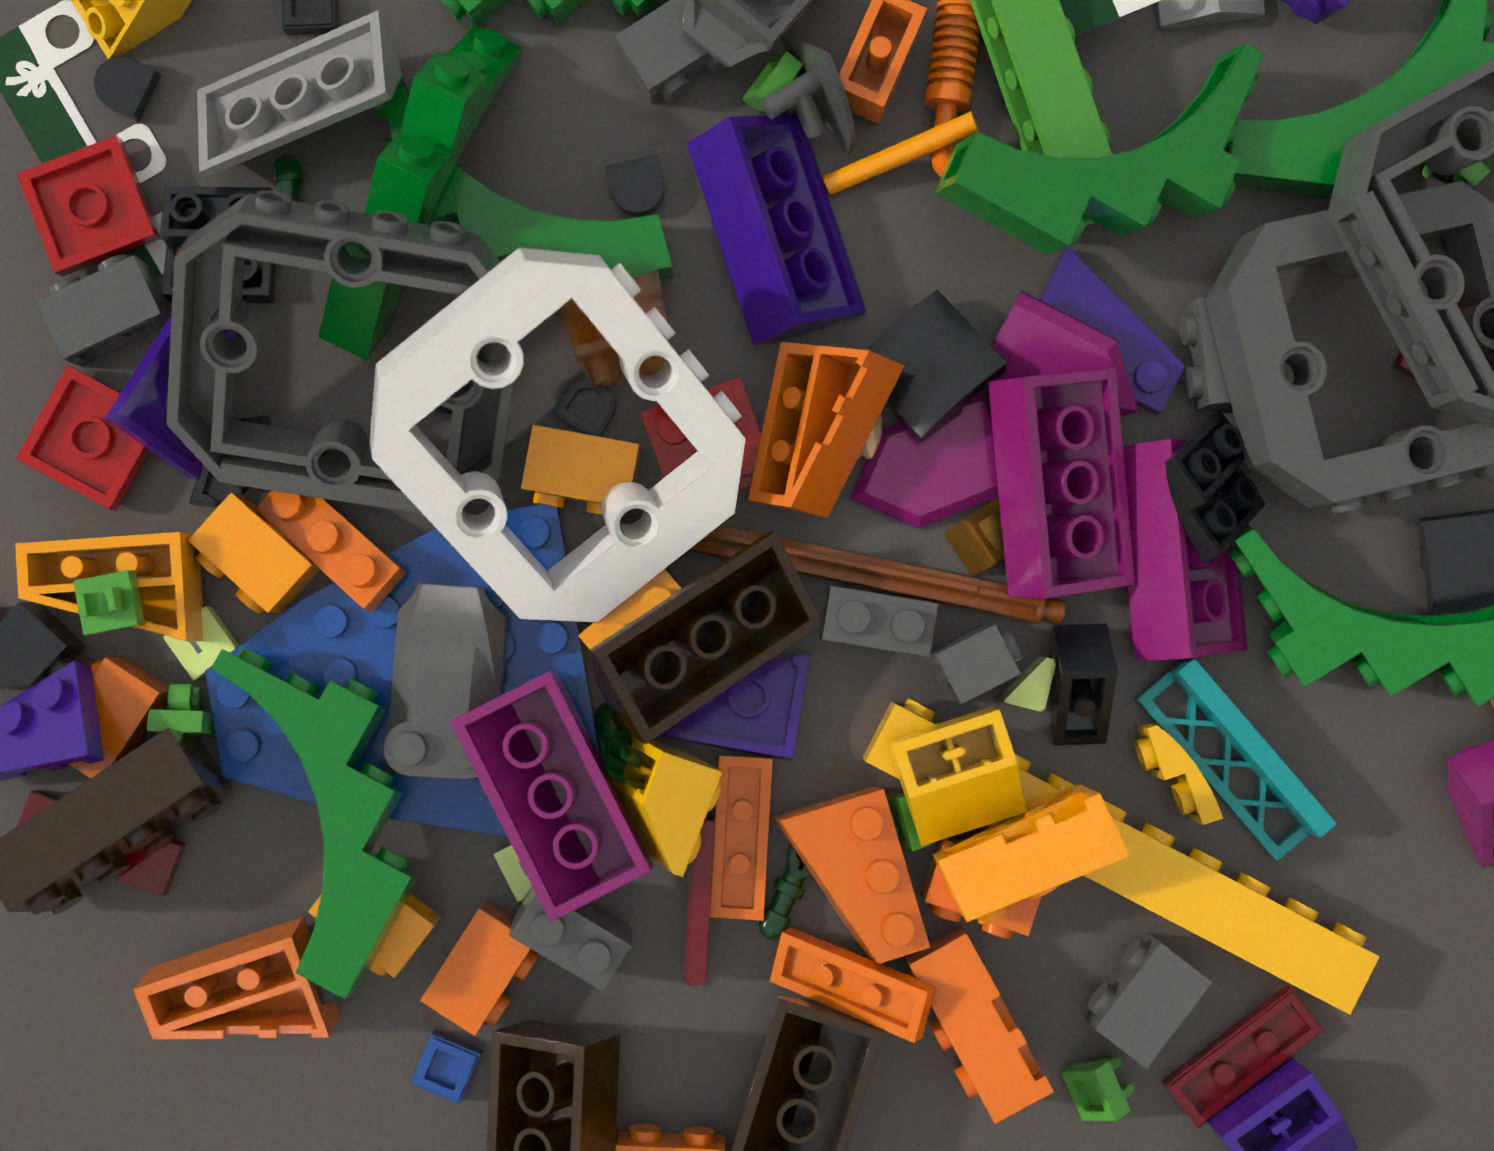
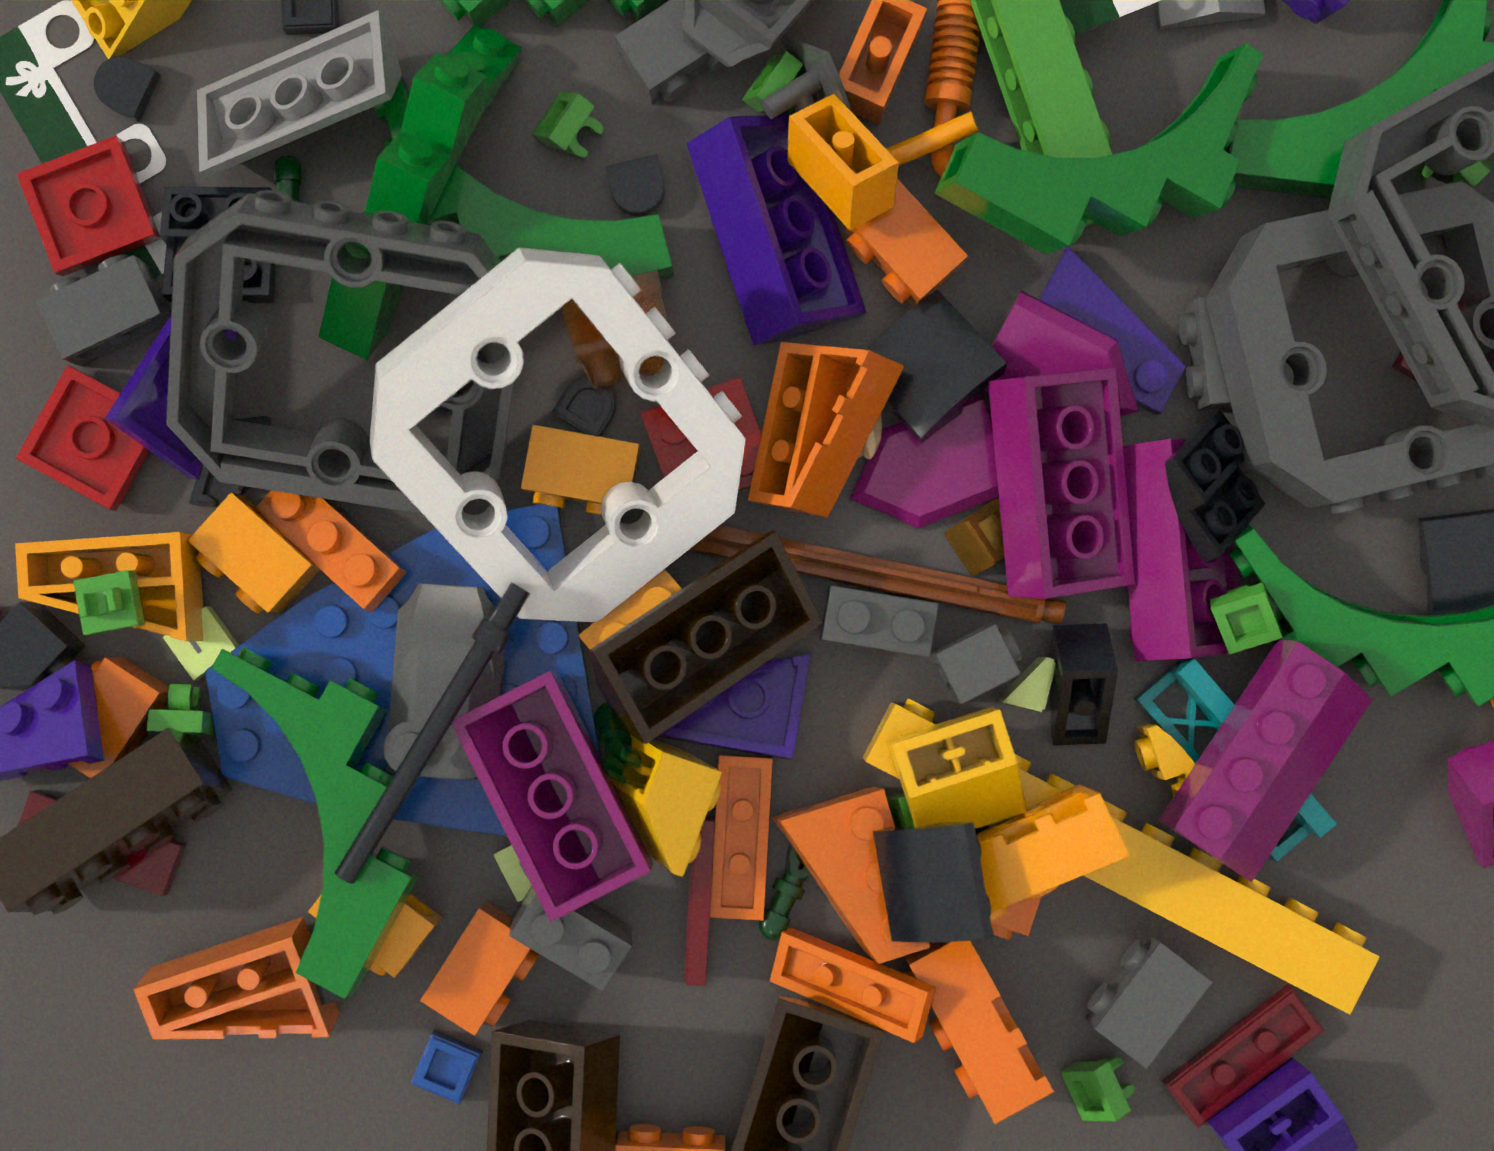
(490, 637): none -> black bar
(563, 121): none -> bright green tile
(842, 161): none -> light orange brick
(907, 248): none -> orange brick
(933, 883): none -> black slope
(1246, 617): none -> bright green tile
(1266, 757): none -> magenta slope

